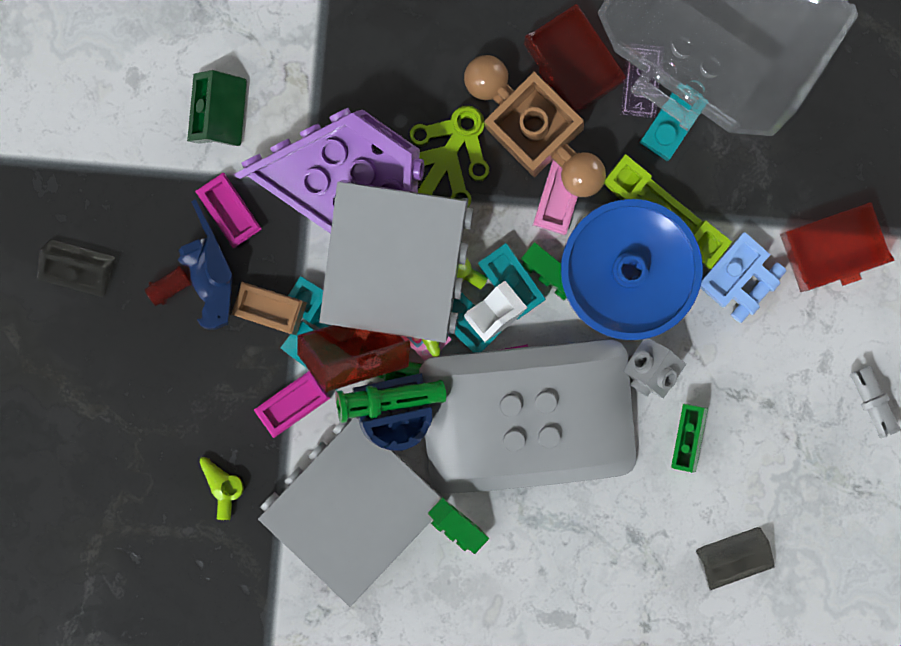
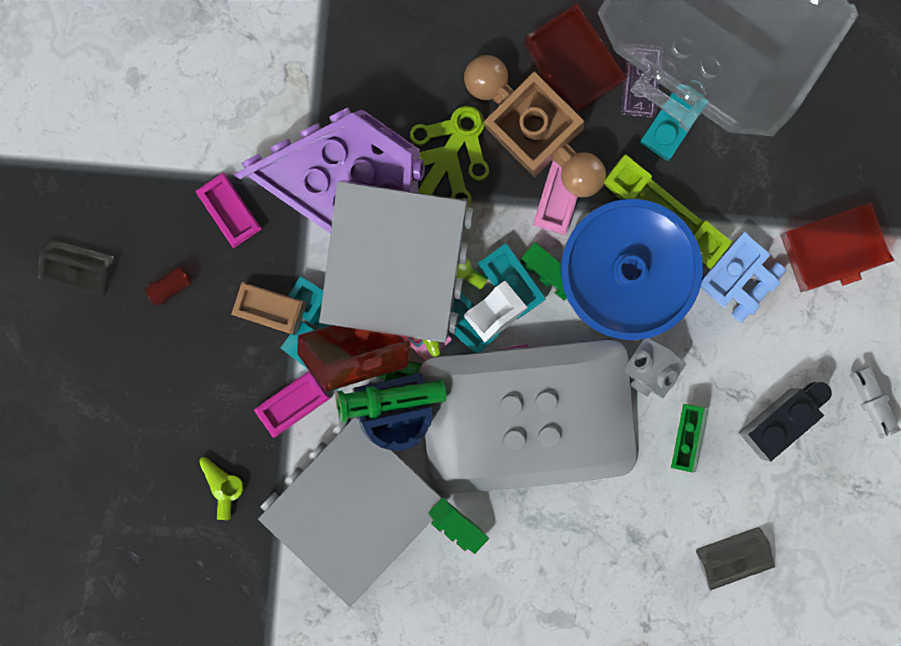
(209, 276): dark blue animal -> none
(217, 108): dark green panel -> none
(786, 420): none -> black brick

